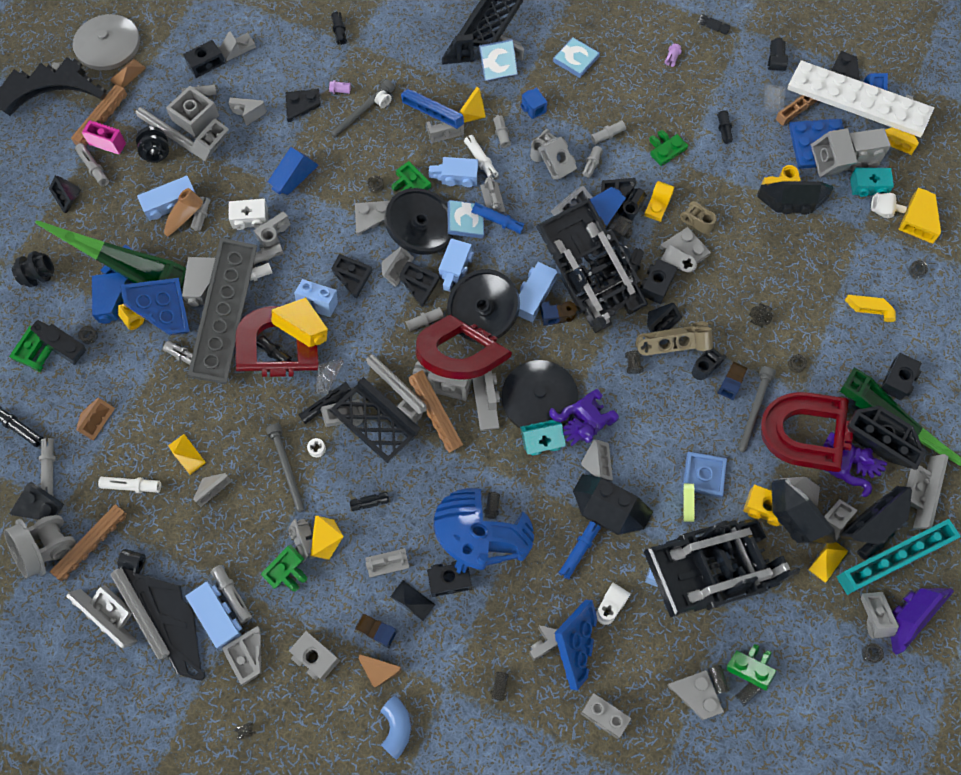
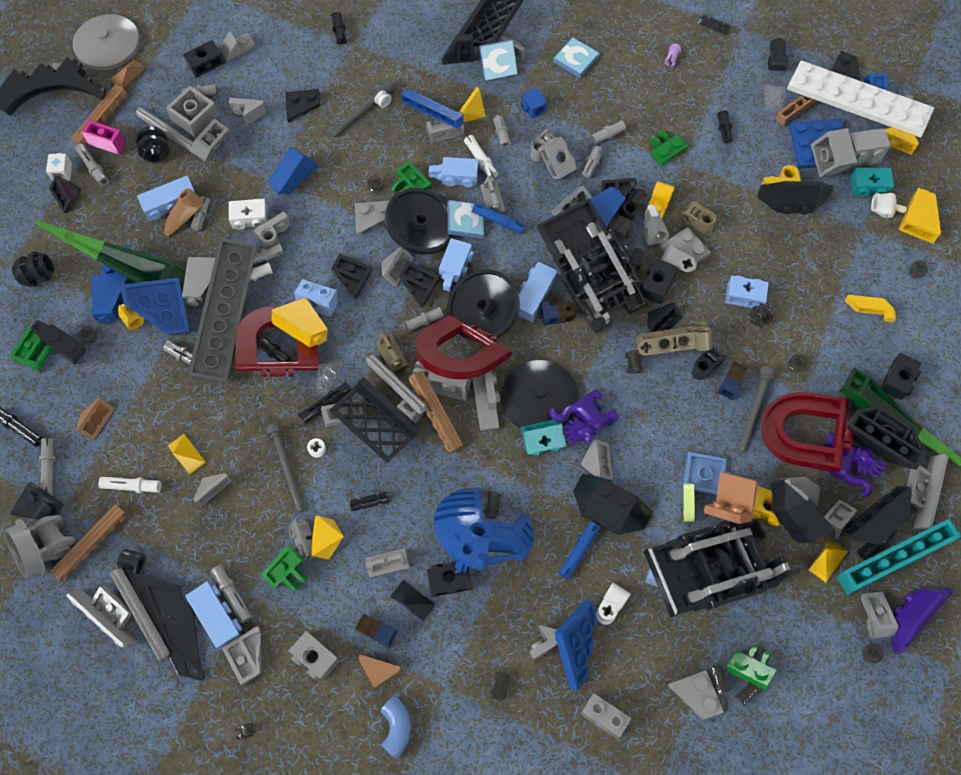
(59, 165): none -> white brick
(339, 87): lavender pin -> none
(390, 352): none -> dark tan hinge
(654, 228): none -> light grey plate
(734, 499): none -> nougat bracket
(746, 291): none -> light blue brick

